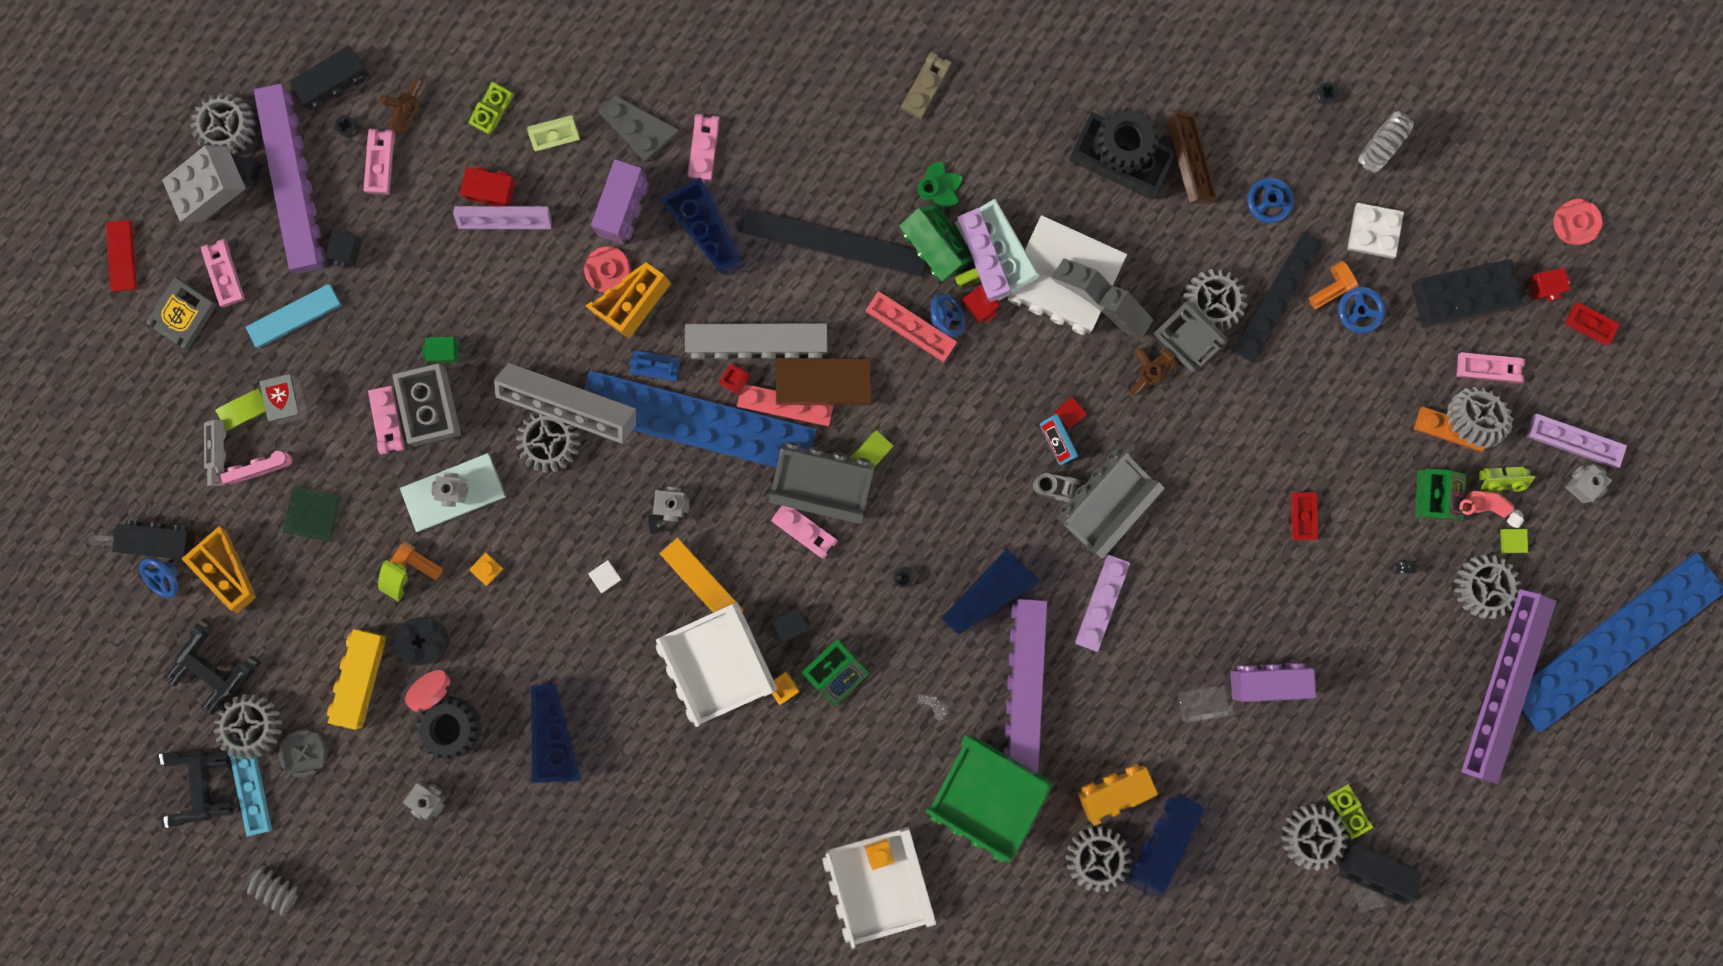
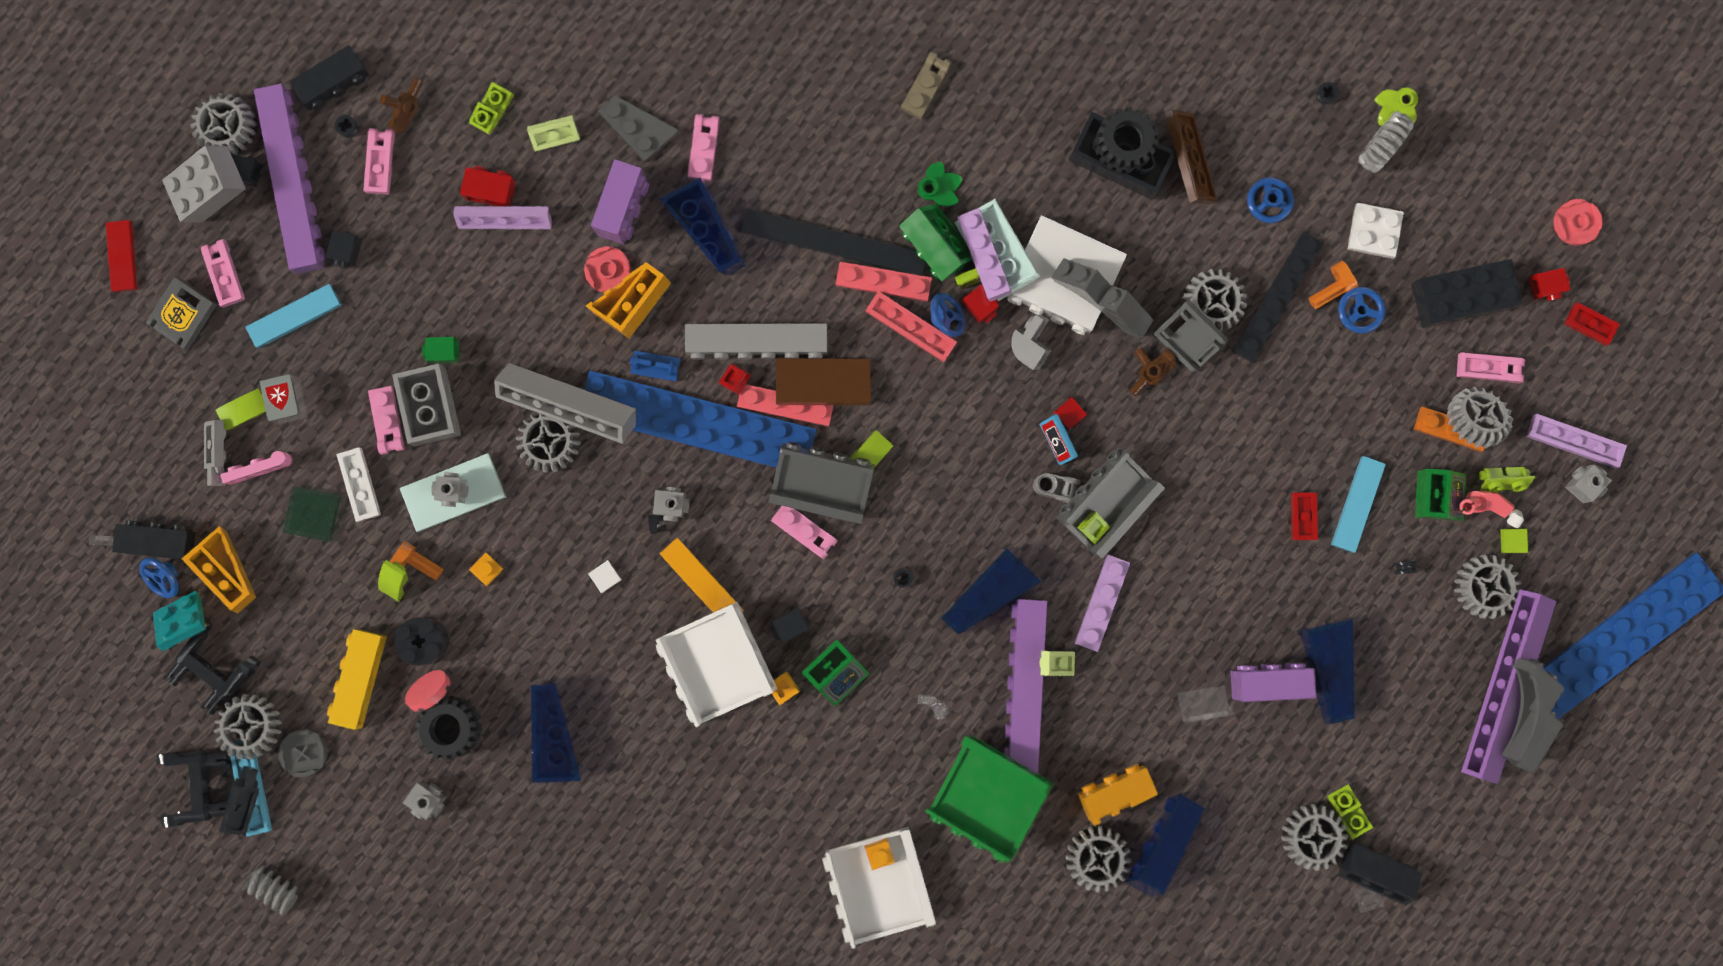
(178, 621): none -> teal plate
(241, 803): none -> black hinge
(358, 484): none -> white plate
(884, 281): none -> coral plate
(1026, 345): none -> light grey brick
(1057, 663): none -> yellowish green plate
(1093, 526): none -> lime tile
(1331, 655): none -> clear blue wedge
(1358, 504): none -> medium azure tile
(1392, 102): none -> lime plate
(1536, 722): none -> dark grey arch

